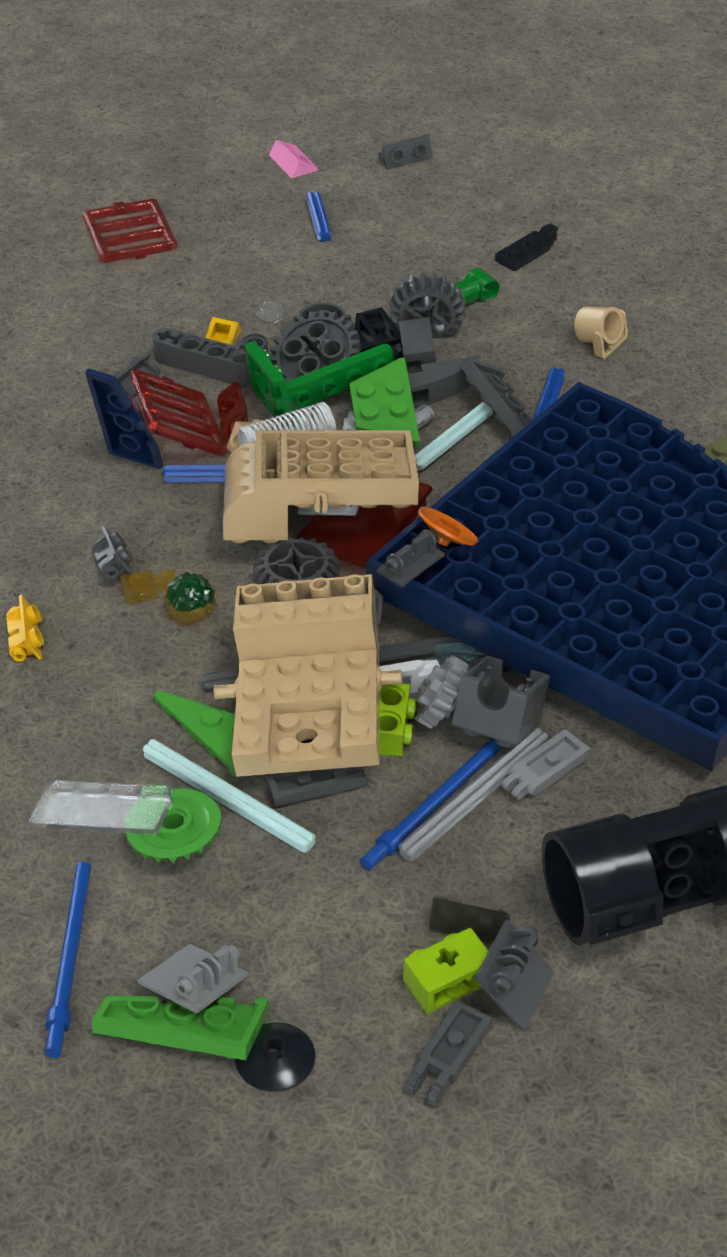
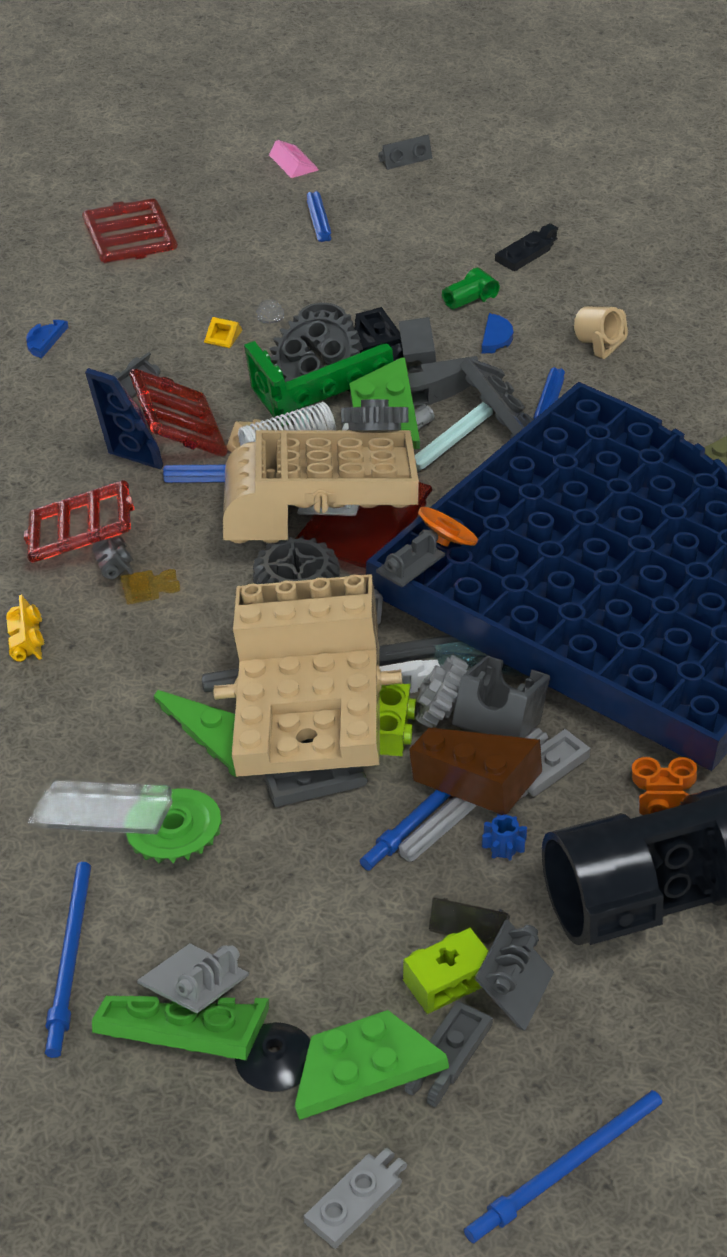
(43, 338): none -> blue tile
(95, 531): none -> clear red bar
(190, 598): dark green piece -> none
(205, 355): dark grey beam -> none
(230, 796): light aqua axle -> none
(231, 409): clear red slope -> none
(355, 1197): none -> light grey hinge
(363, 1061): none -> bright green wing
(374, 415): none -> dark grey gear
(423, 297): dark grey gear -> none
(477, 766): none -> reddish brown wedge
(497, 334): none -> blue tile
(504, 836): none -> blue gear
(505, 1209): none -> blue bar
(663, 785): none -> orange piece

